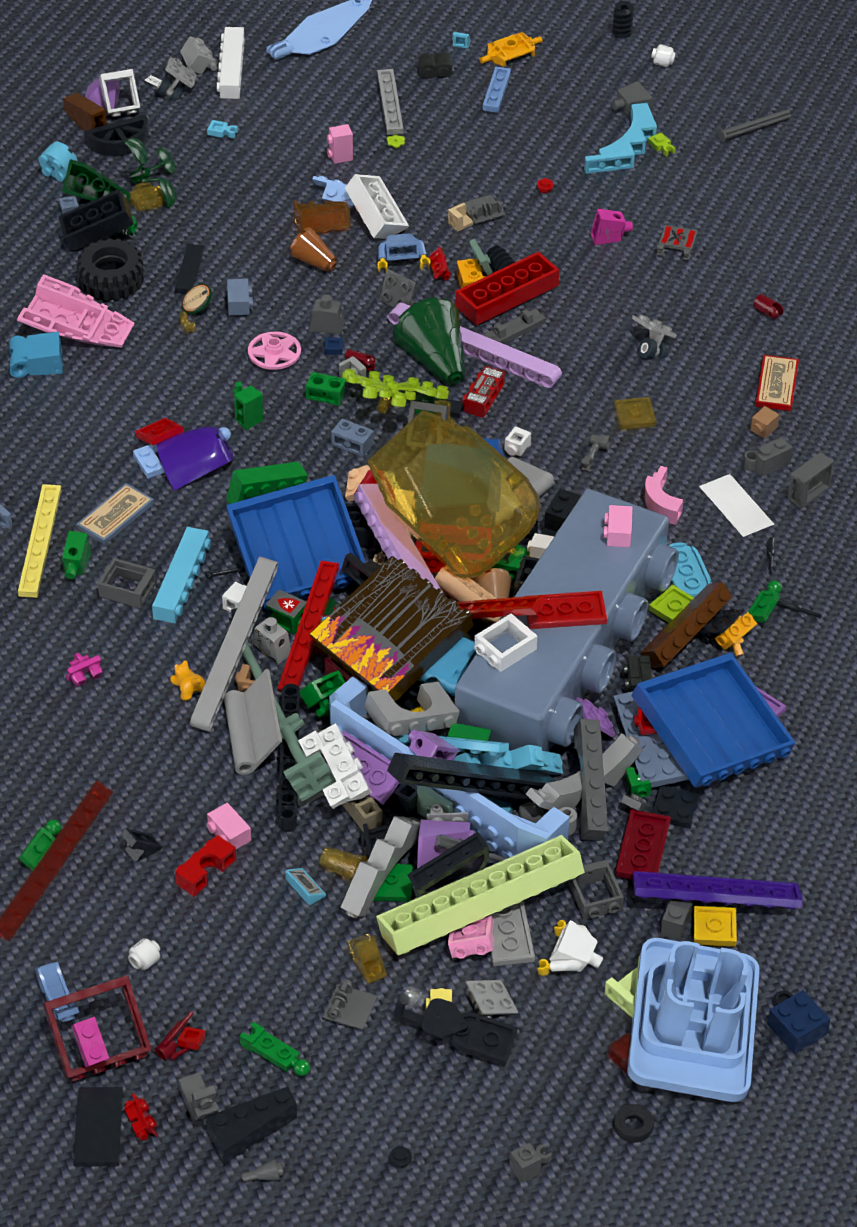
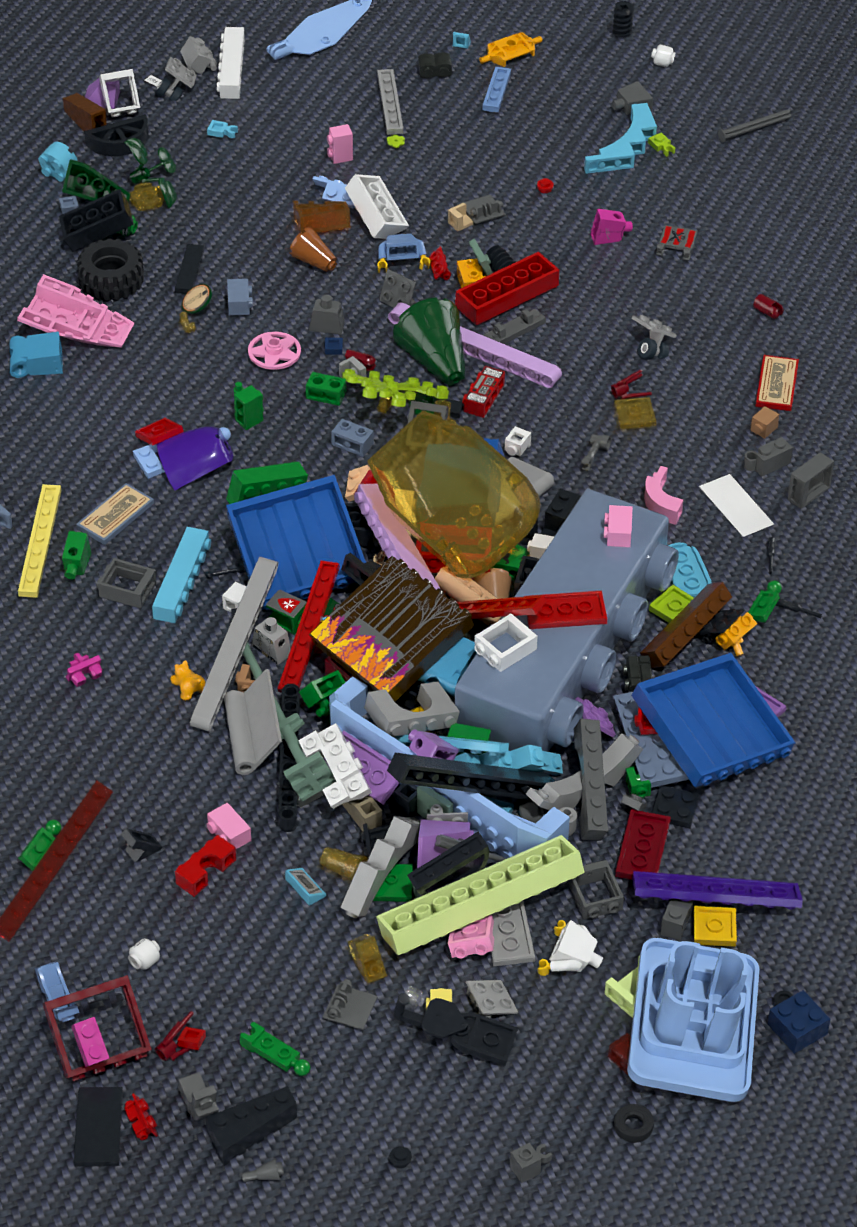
(621, 387): none -> dark red plant

